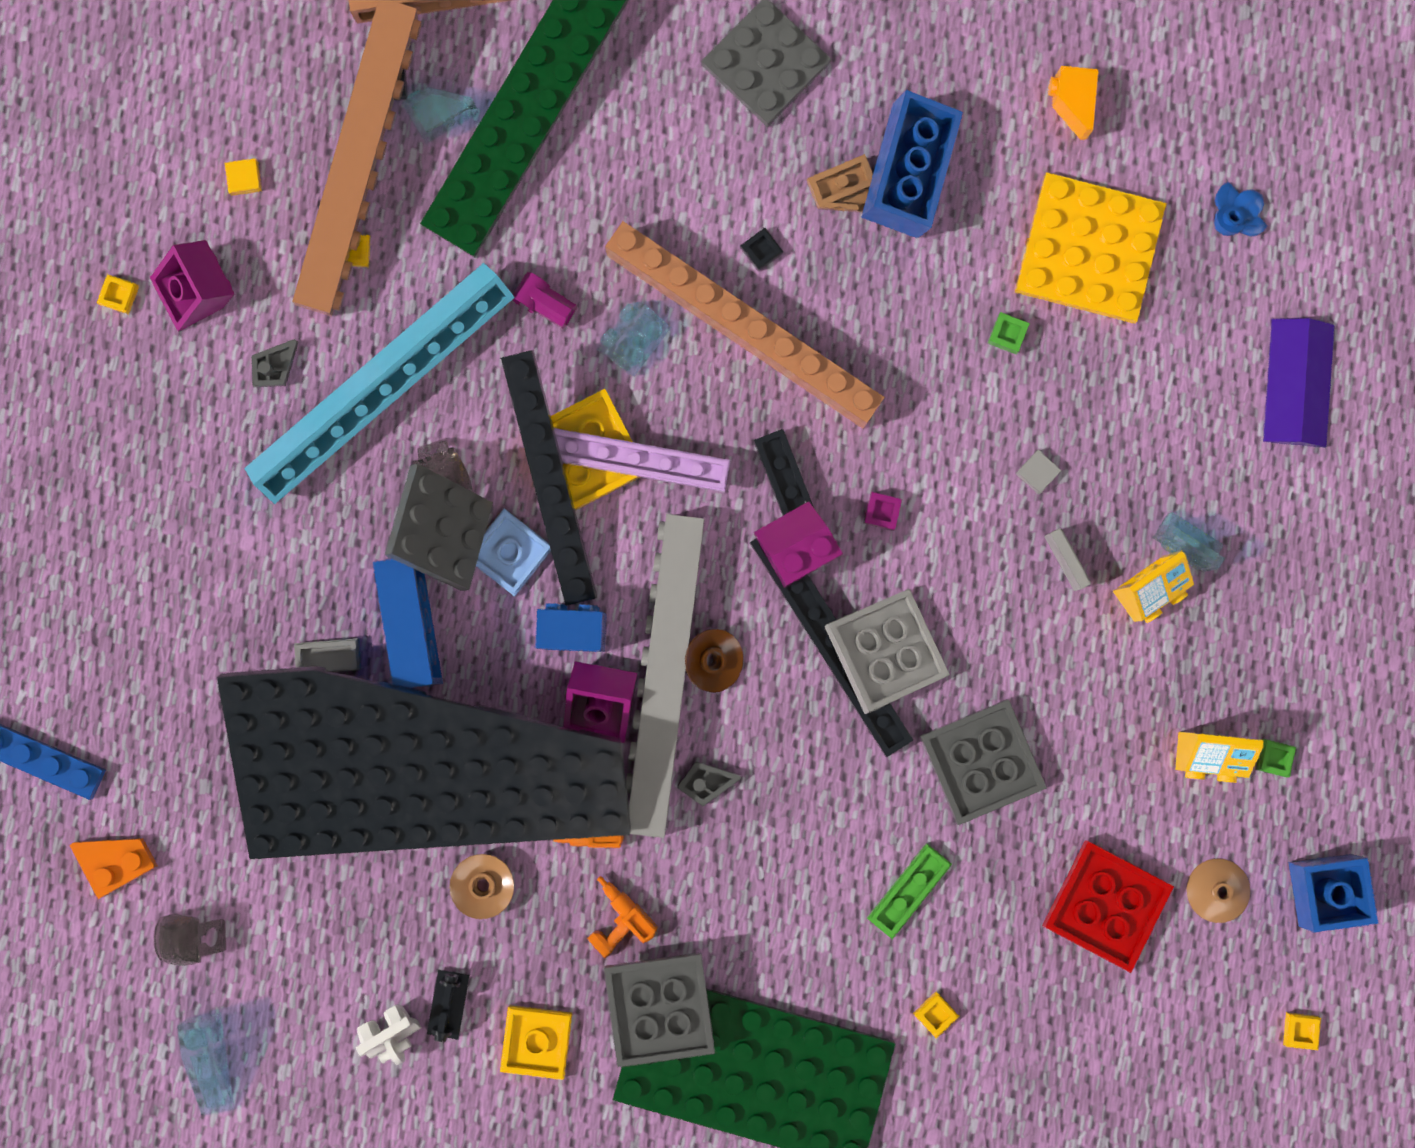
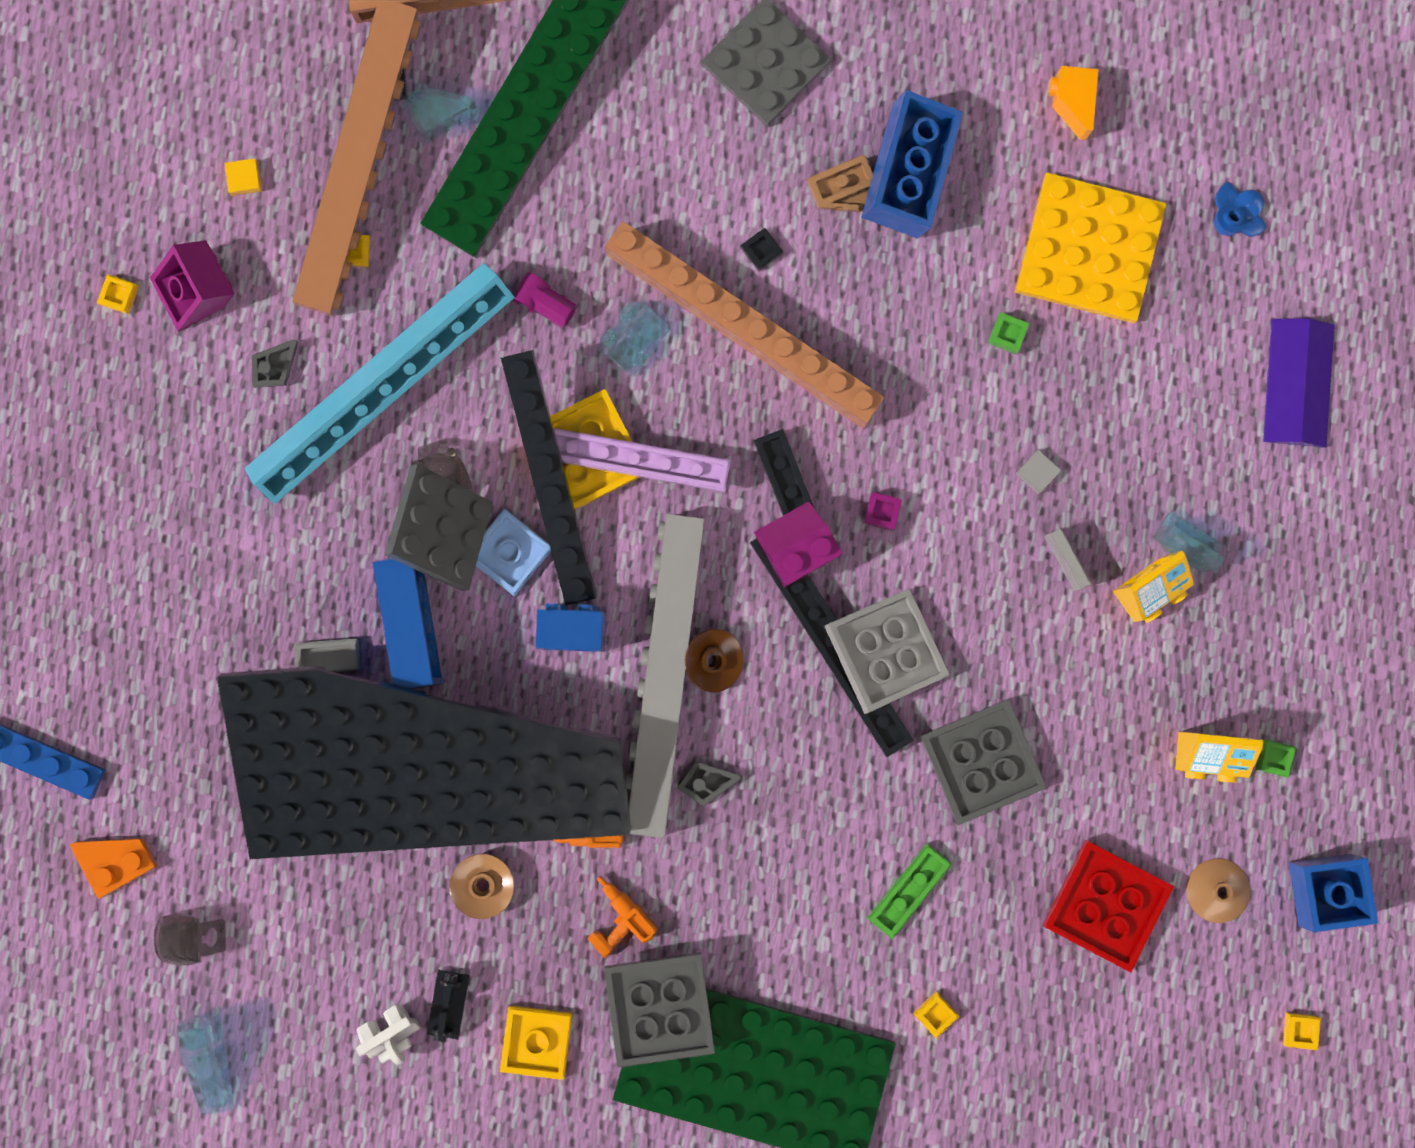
(599, 699): magenta slope -> none

